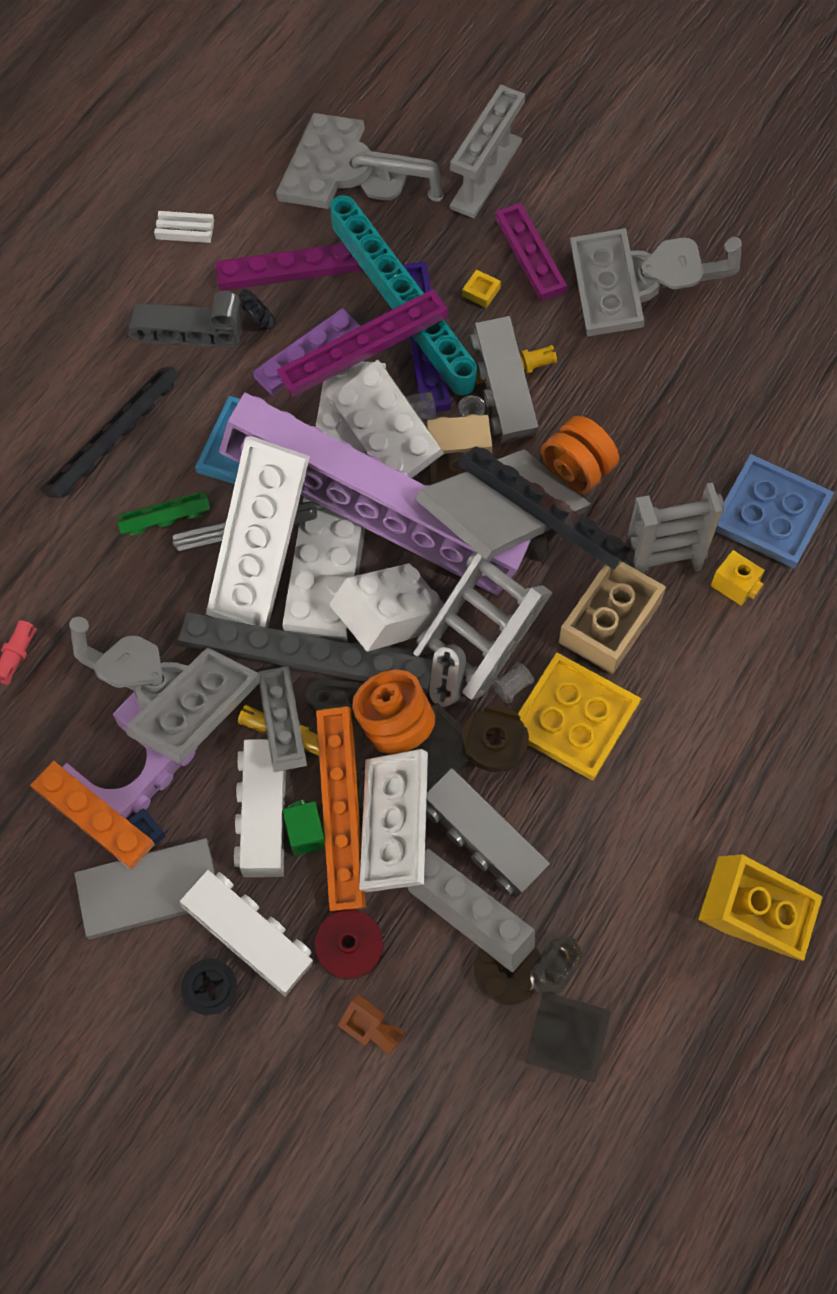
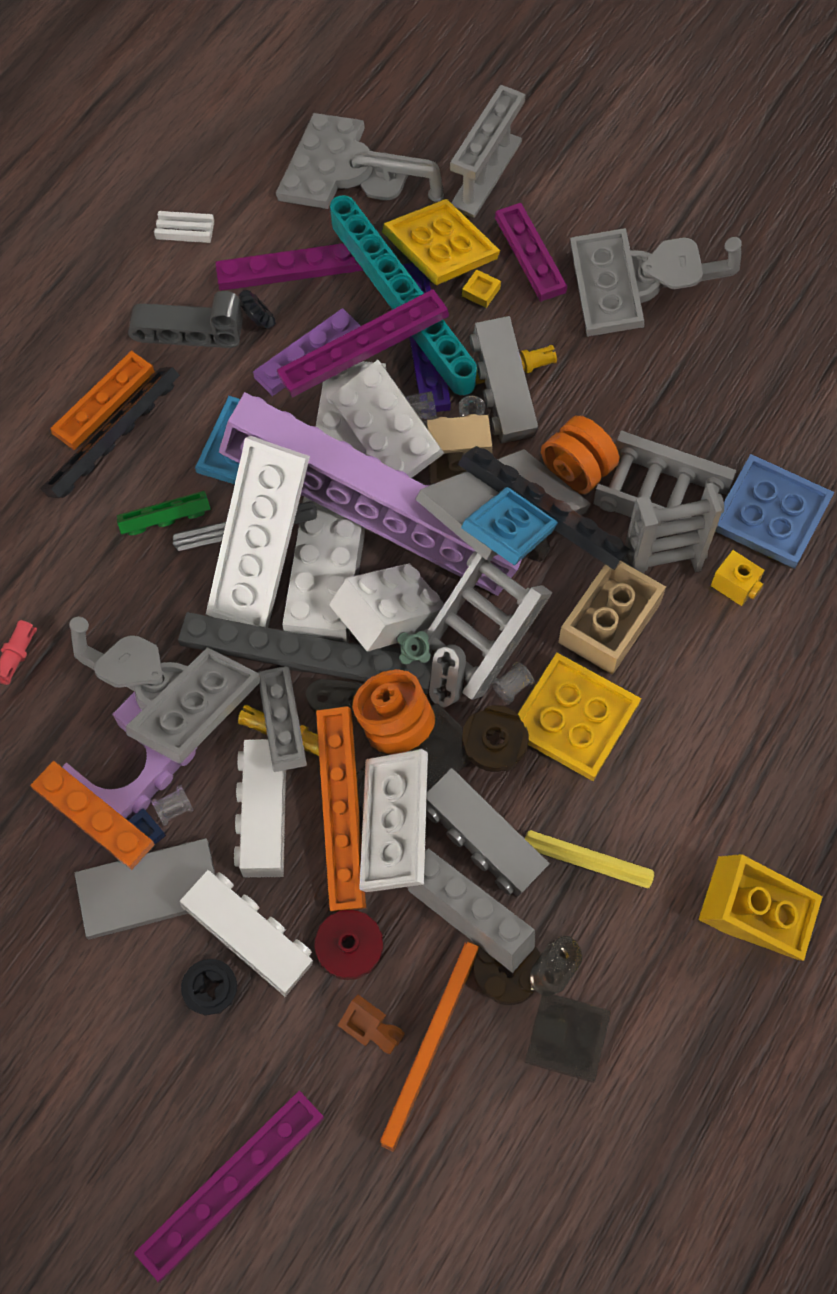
(102, 400): none -> orange plate
(172, 805): none -> clear bush
(228, 1187): none -> magenta plate
(304, 827): green brick -> none
(420, 654): none -> sand green plate
(429, 1047): none -> orange tile
(440, 241): none -> yellow plate
(509, 525): none -> dark azure tile
(590, 859): none -> light yellow axle
(659, 460): none -> light grey fence

